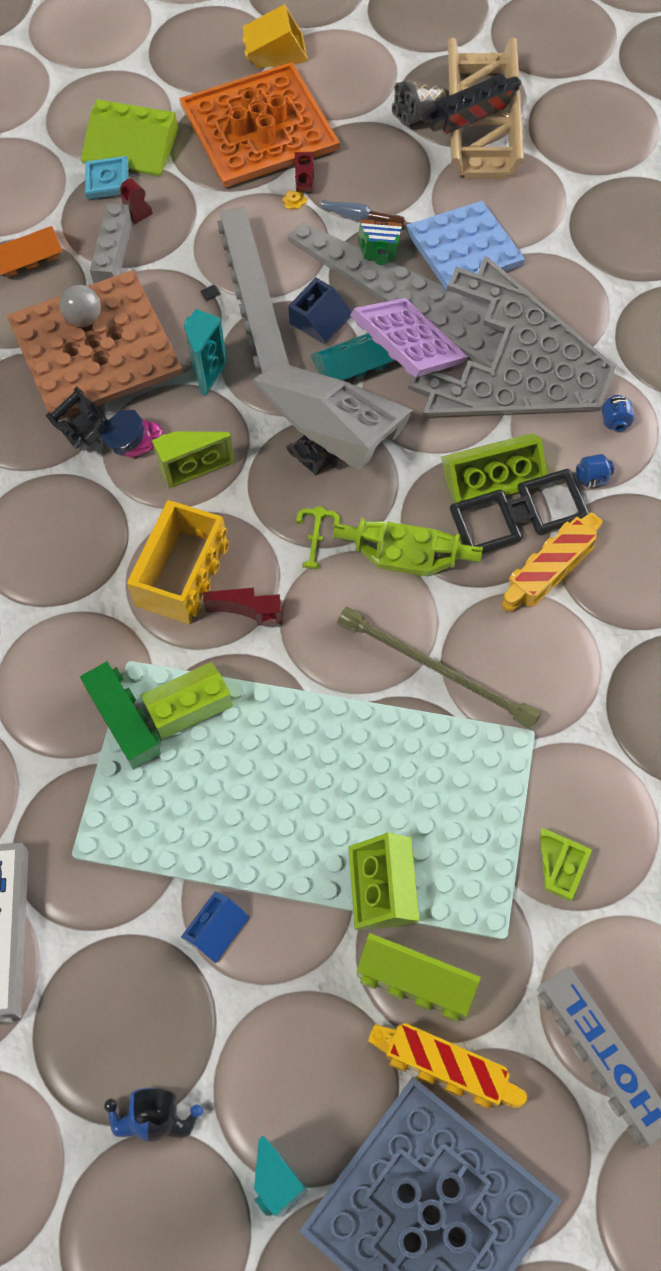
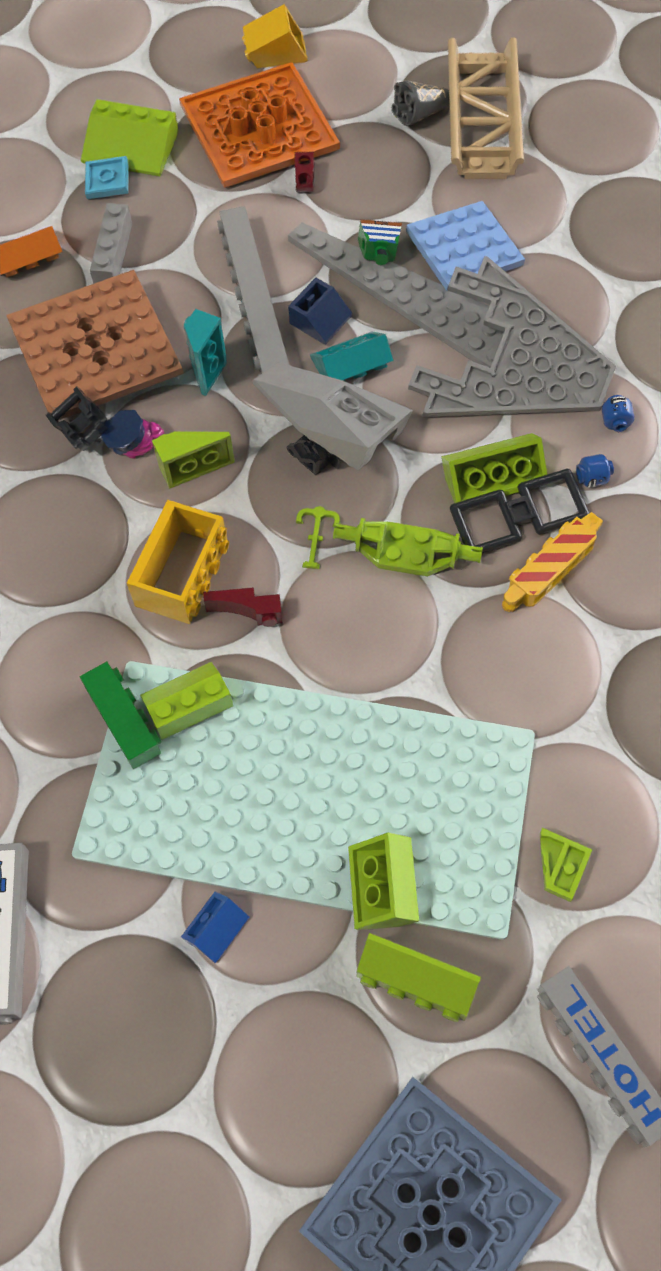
(80, 305): light grey piece -> none
(133, 196): dark red leg -> none
(151, 1116): black piece -> none
(210, 292): black window -> none
(275, 1181): teal slope -> none
(294, 200): yellow plant -> none
(356, 622): olive hose -> none
(361, 211): sand blue piece -> none
(408, 336): lavender plate -> none
(448, 1064): yellow hinge -> none
(472, 104): black hinge -> none

